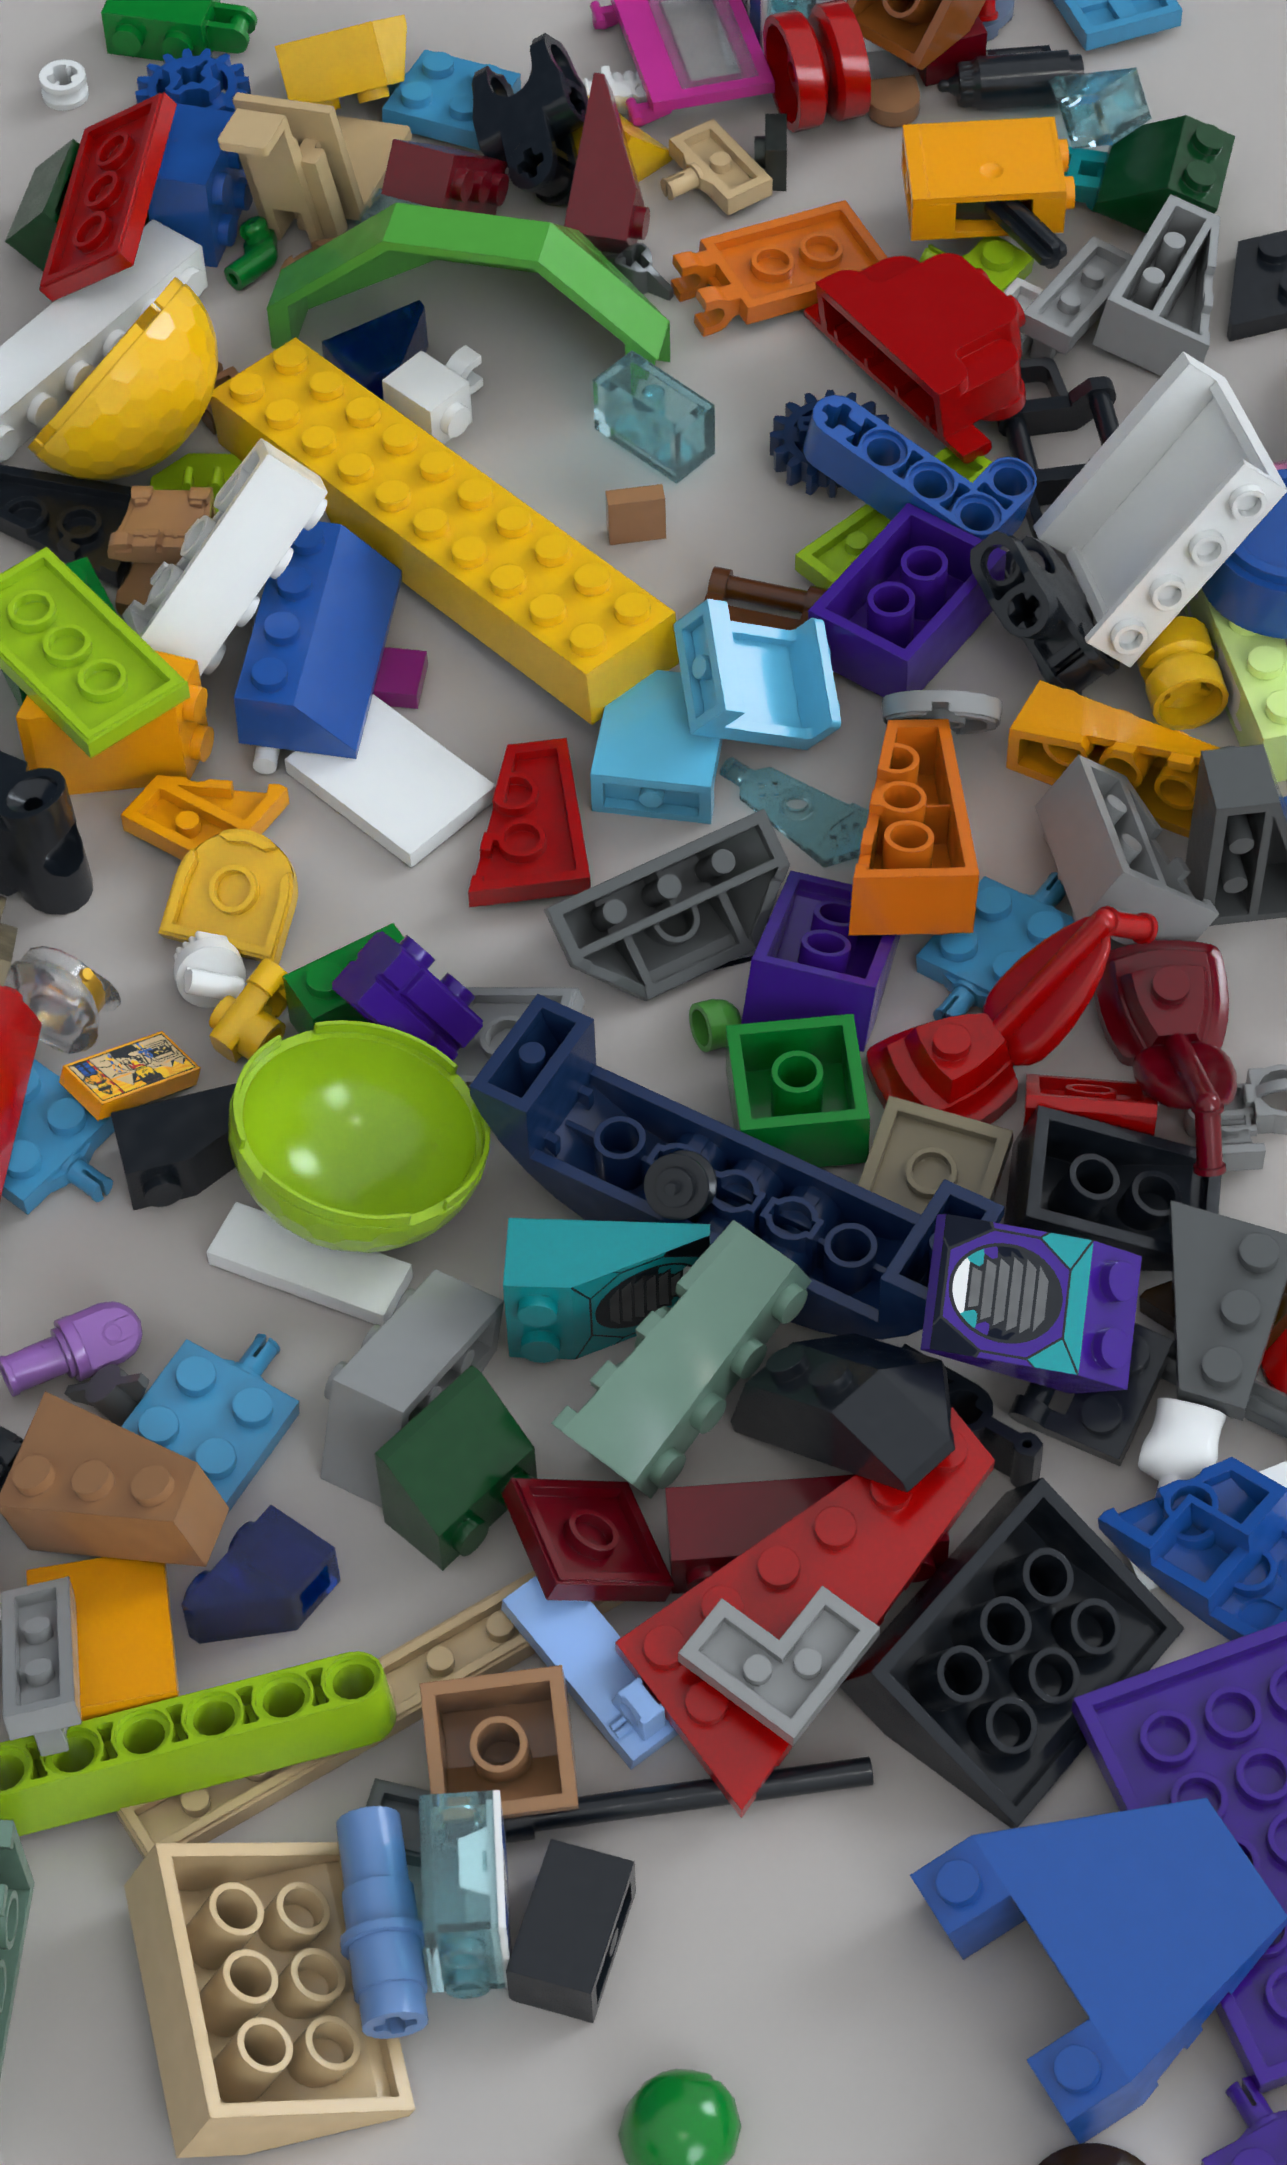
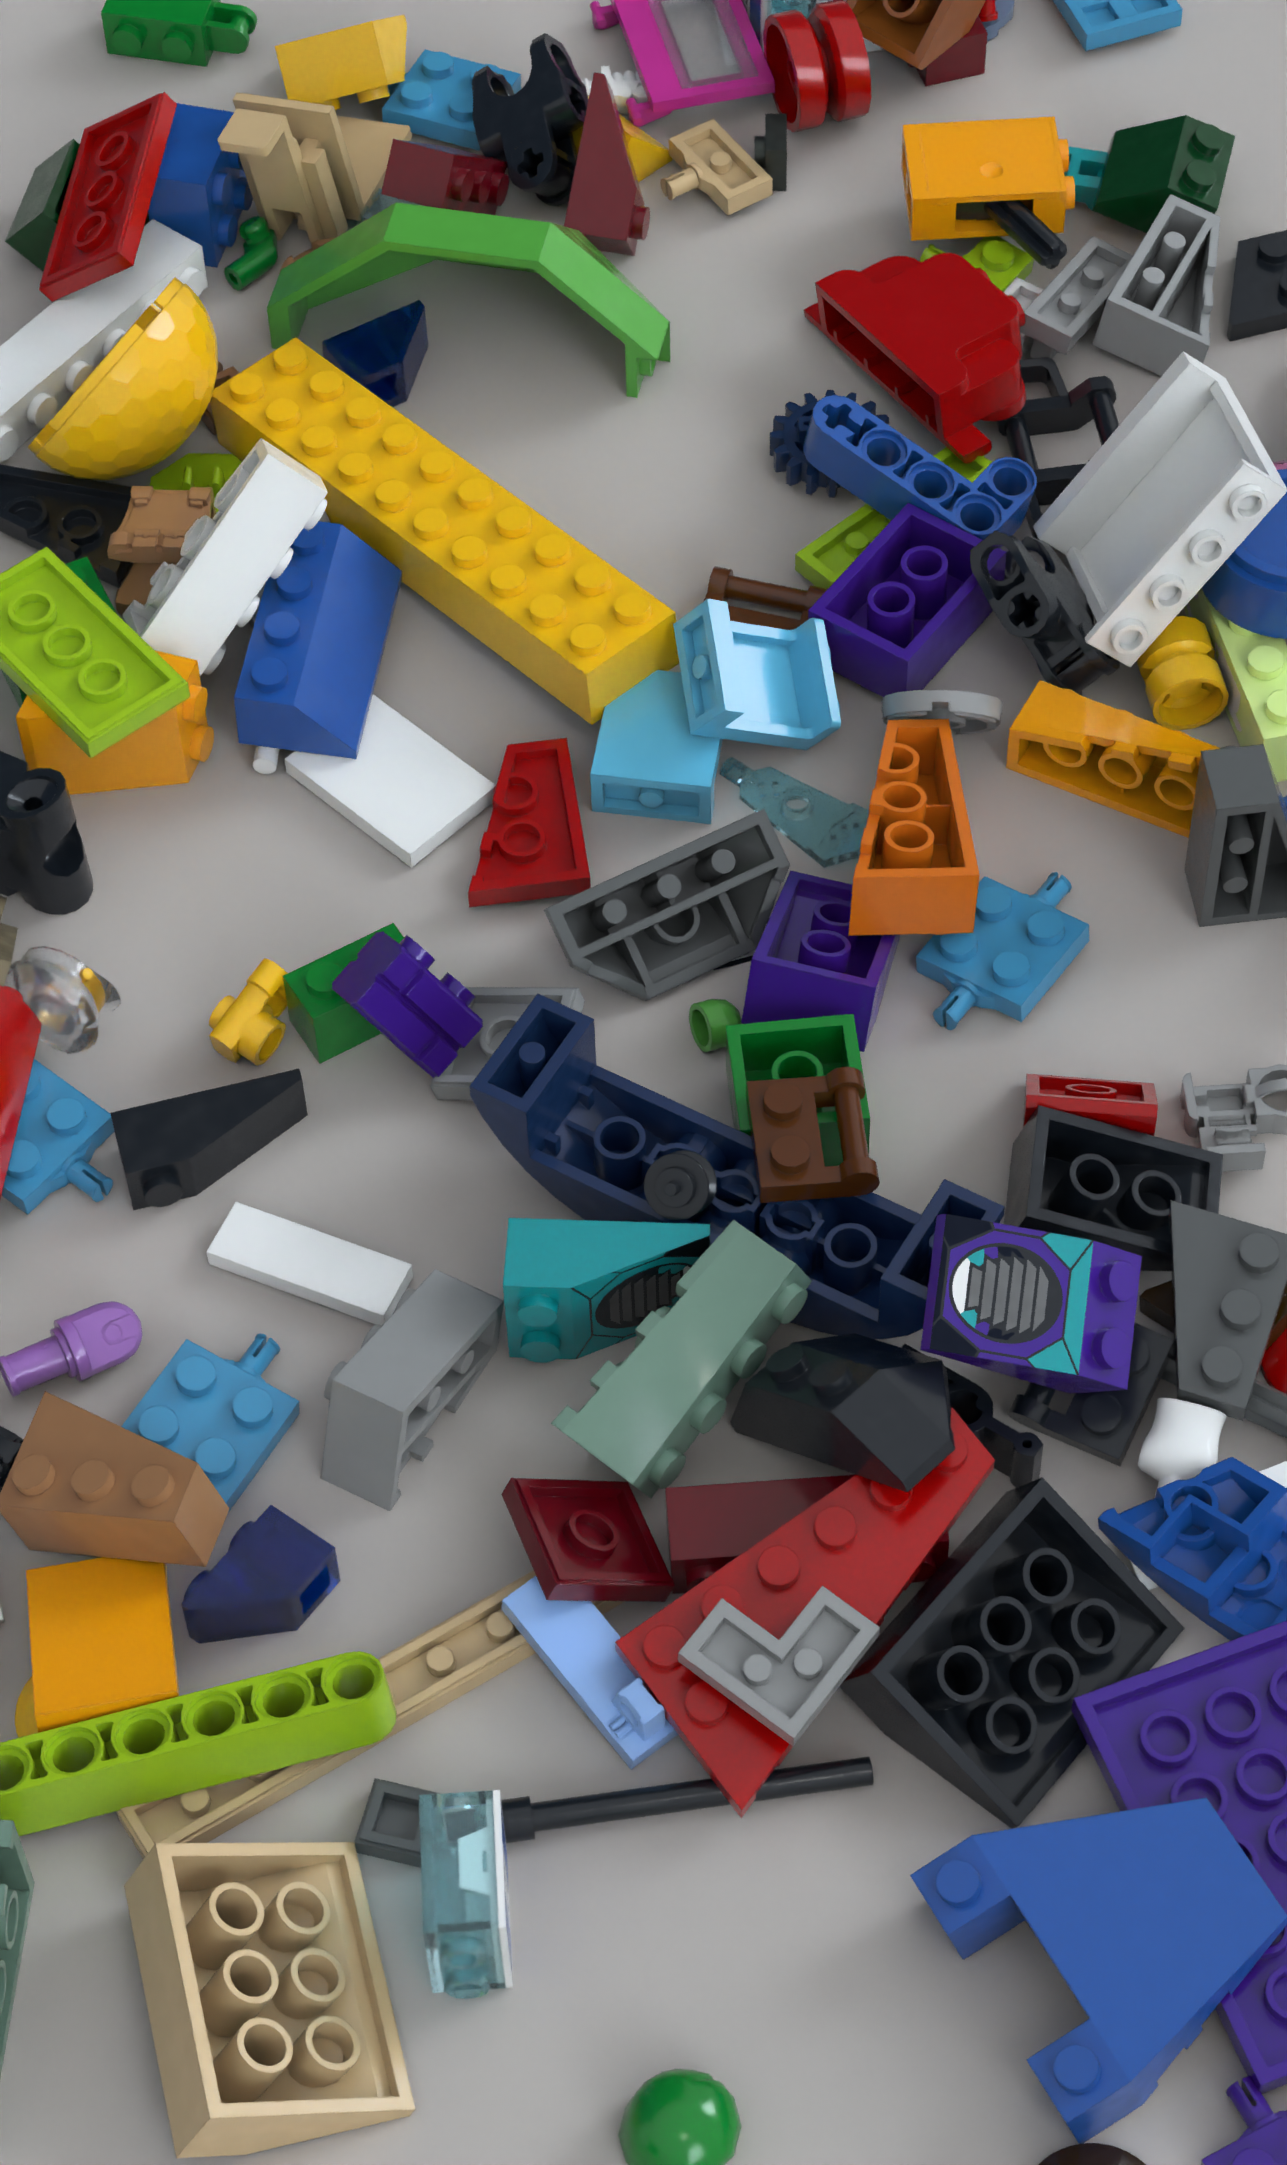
(40, 1663): light grey hinge -> none
(63, 85): white bush -> none
(111, 1392): dark grey piece -> none
(129, 1075): tile -> none
(185, 813): light orange wing -> none
(195, 80): blue gear -> none
(208, 969): white piece -> none
(235, 889): yellow tile -> none
(356, 1136): lime piece -> none
(381, 1924): medium blue piece -> none
(401, 677): magenta tile -> none
(434, 393): white brick -> none
(449, 1469): dark green slope -> none
(503, 1736): medium nougat slope -> none
(571, 1930): black panel -> none
(635, 514): medium nougat tile -> none
(637, 267): dark grey piece -> none
(654, 416): clear light blue brick -> none
(772, 265): orange tile -> none
(789, 1139): none -> reddish brown plate
(894, 100): medium nougat tile -> none
(924, 1146): dark tan plate -> none
(969, 1059): red piece -> none
(1010, 77): black piece -> none
(1100, 106): clear light blue slope -> none
(1111, 855): light grey wedge -> none
(1168, 1019): dark red piece -> none

